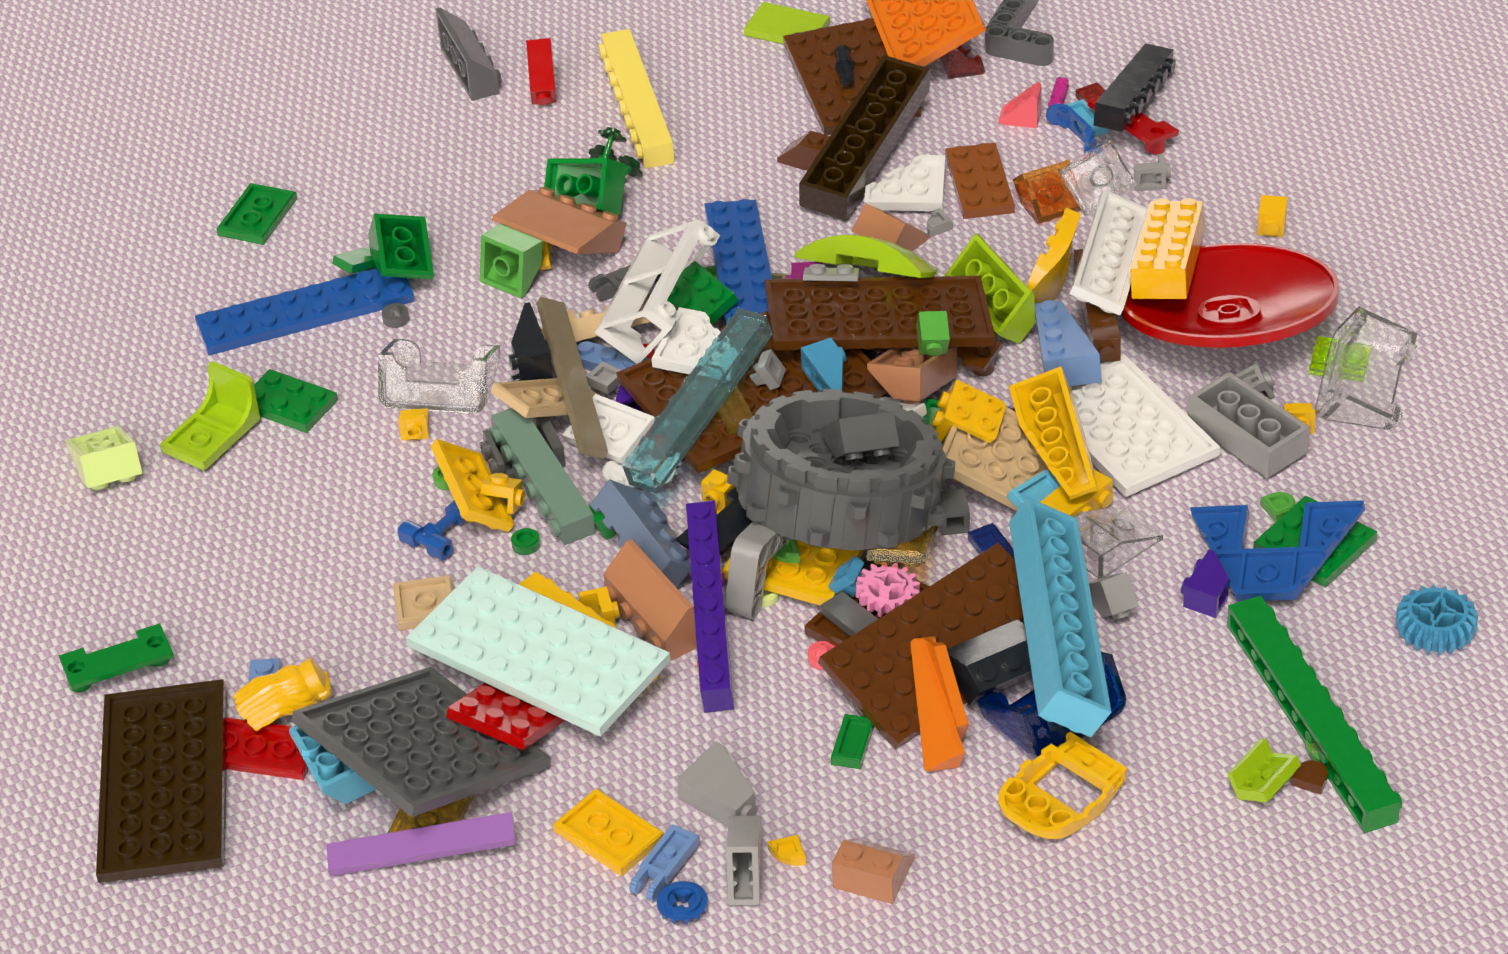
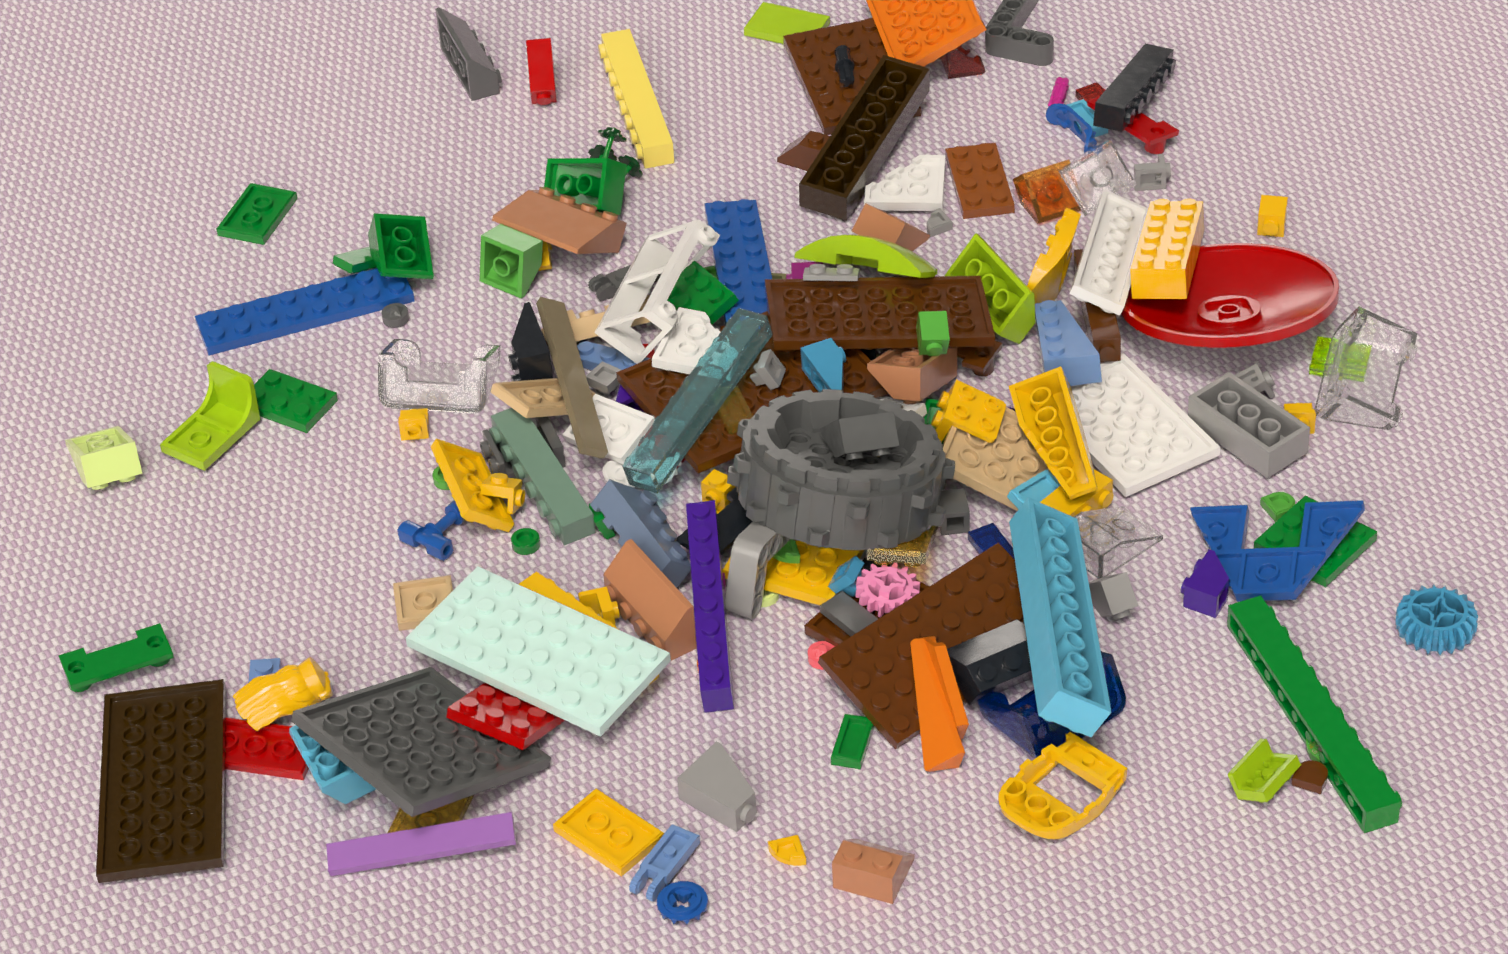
(744, 860): light grey slope -> none
(1023, 109): coral slope -> none

